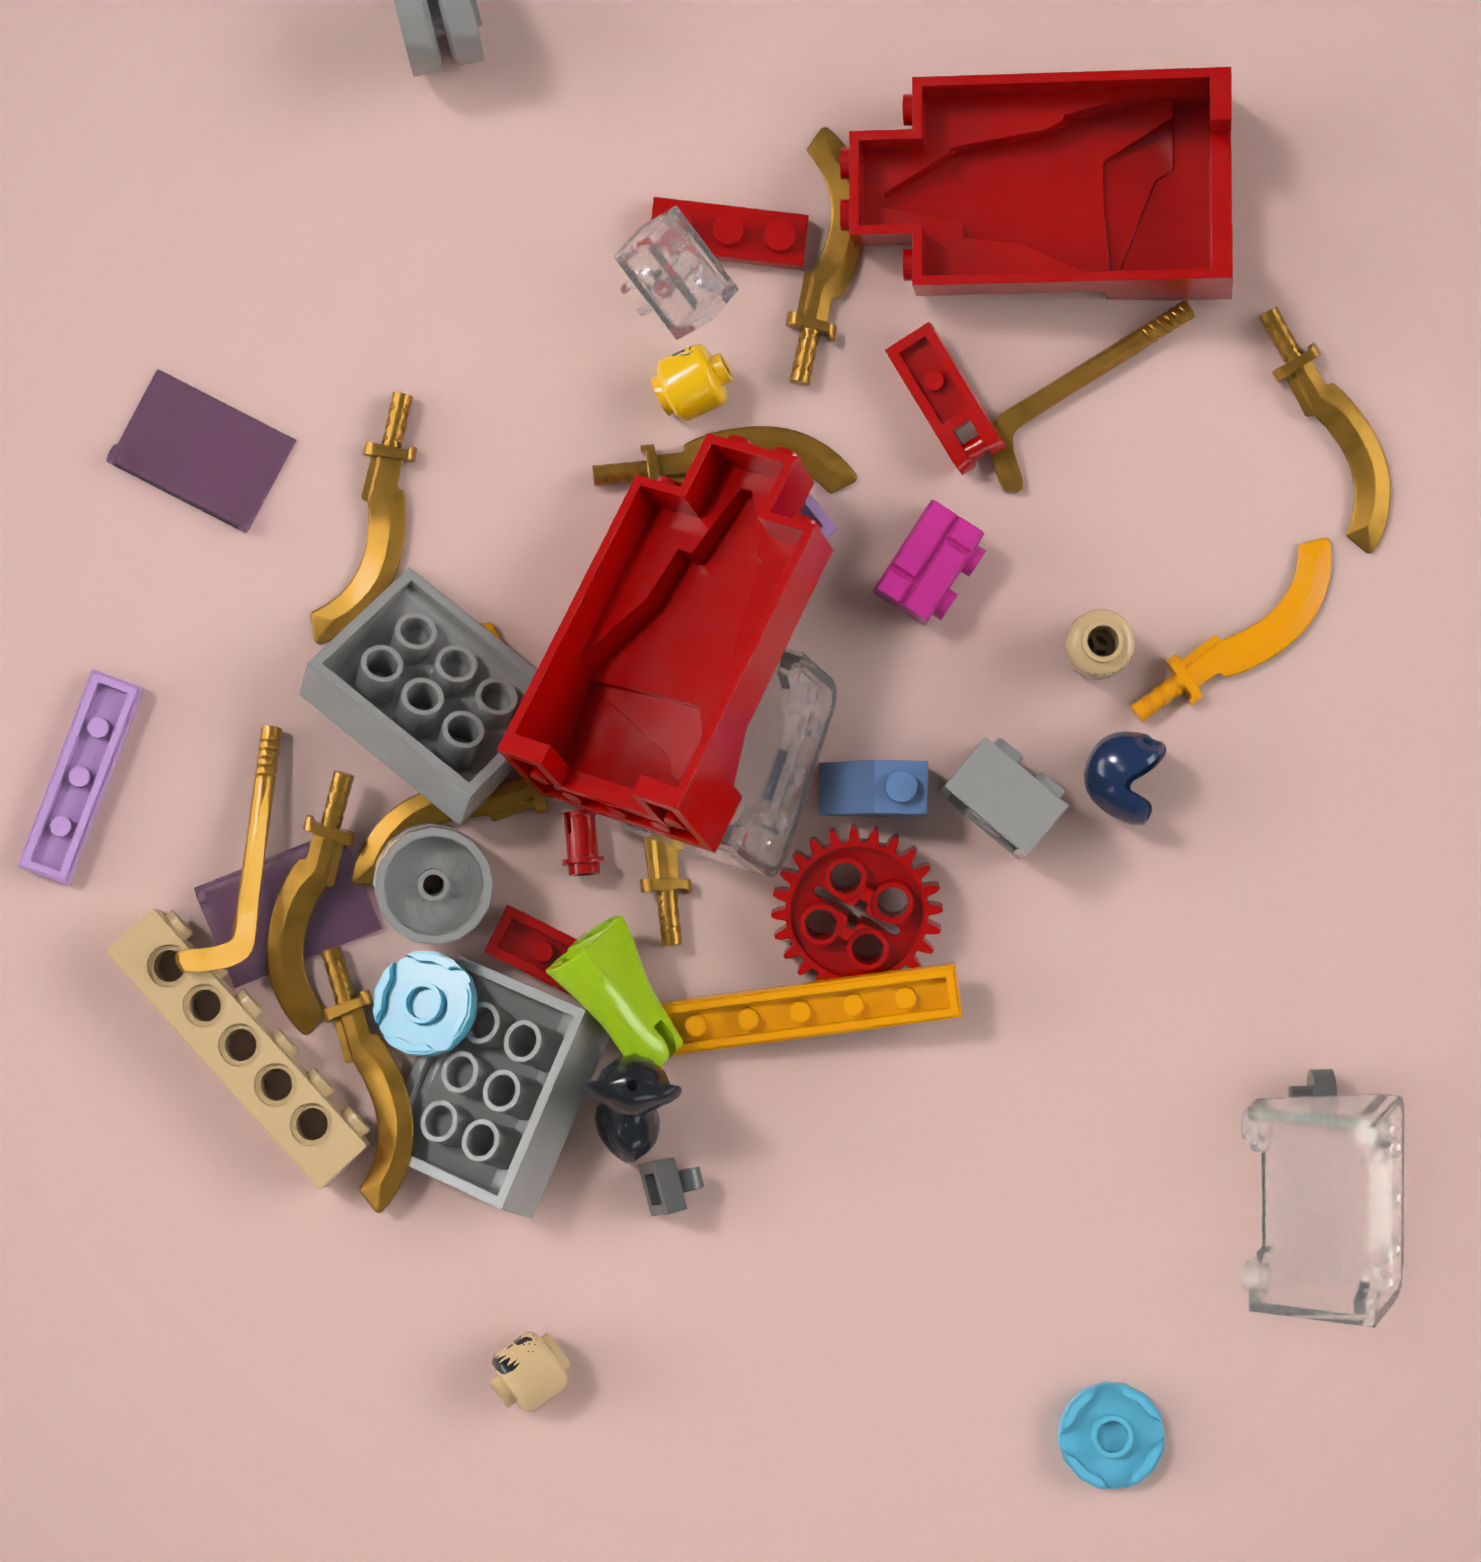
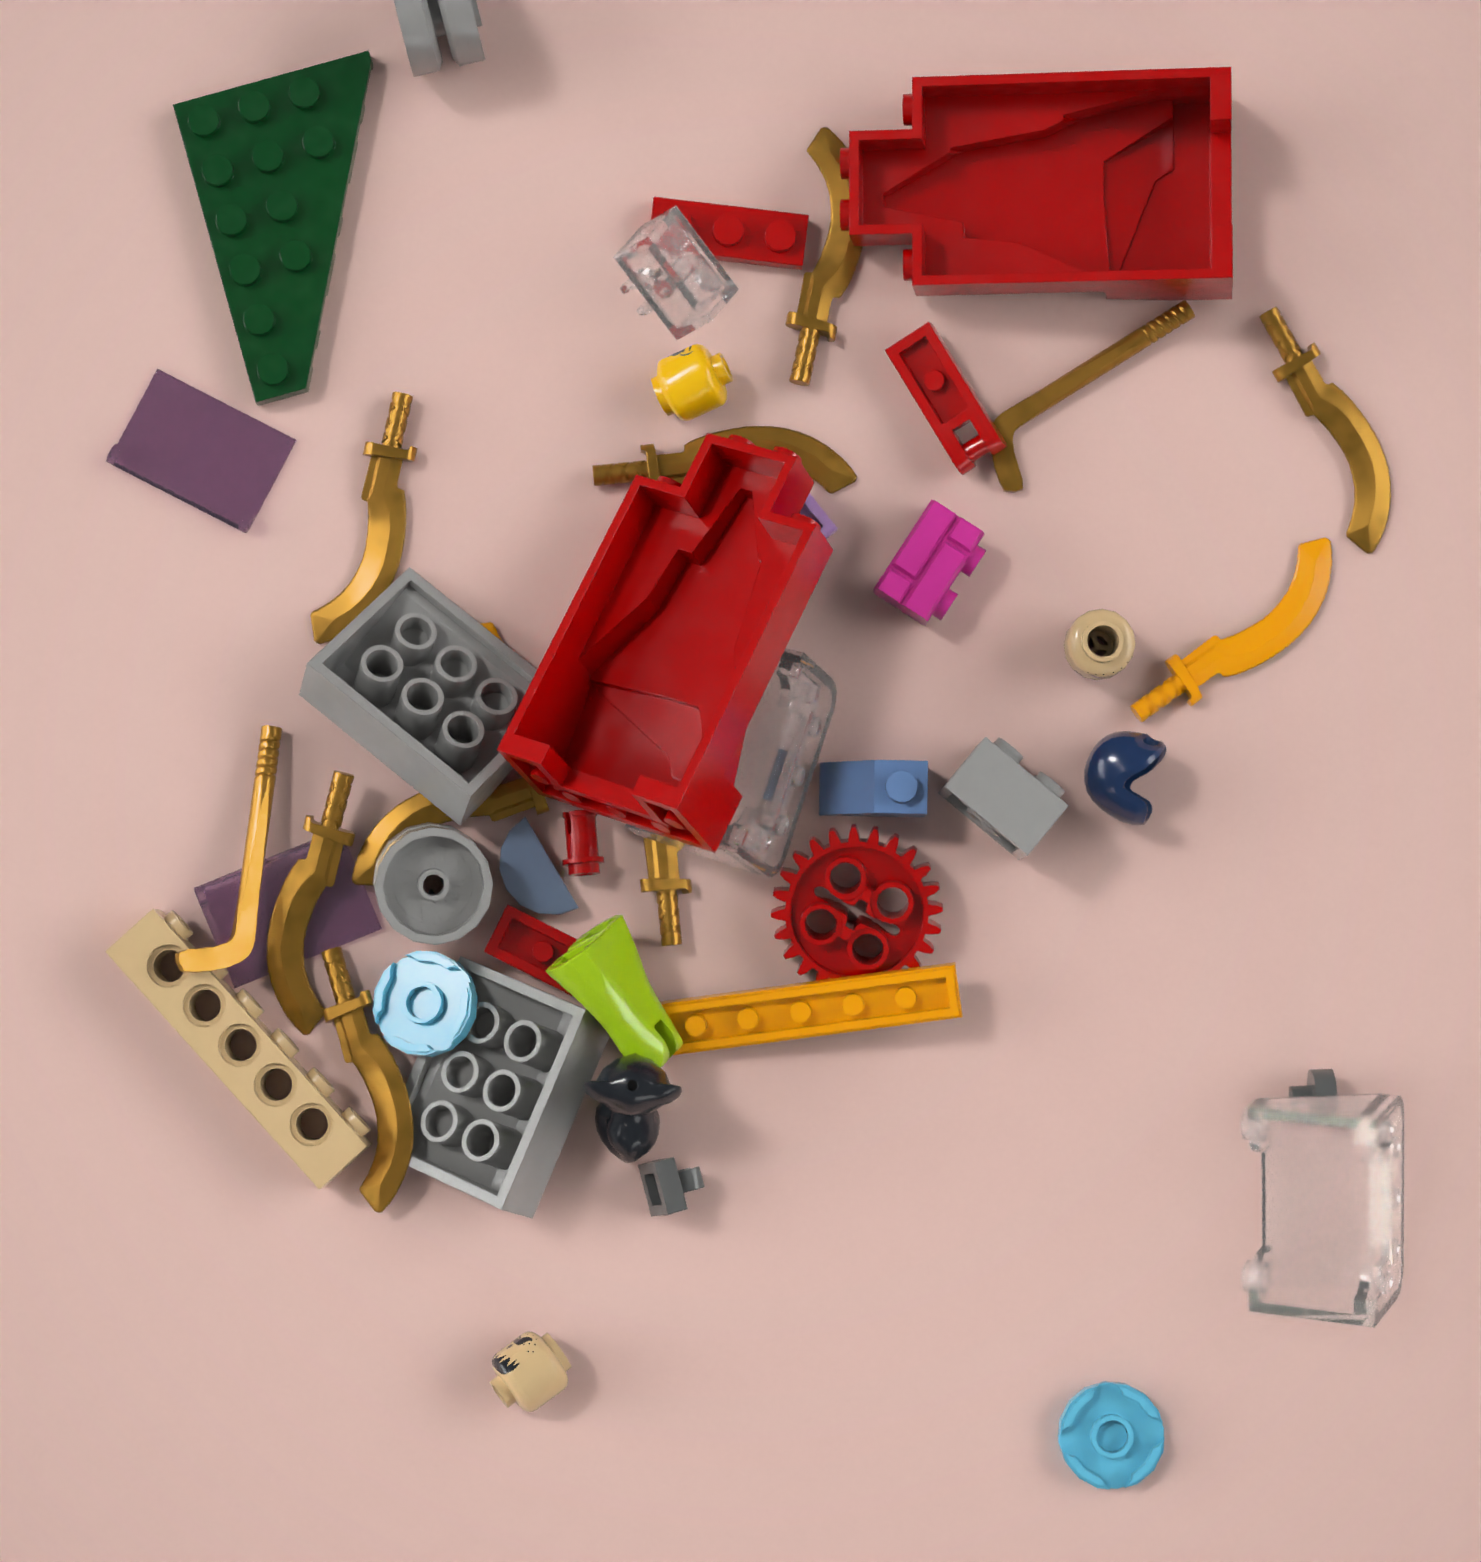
(81, 777): lavender tile -> none
(273, 195): none -> dark green wing
(531, 874): none -> sand blue tile

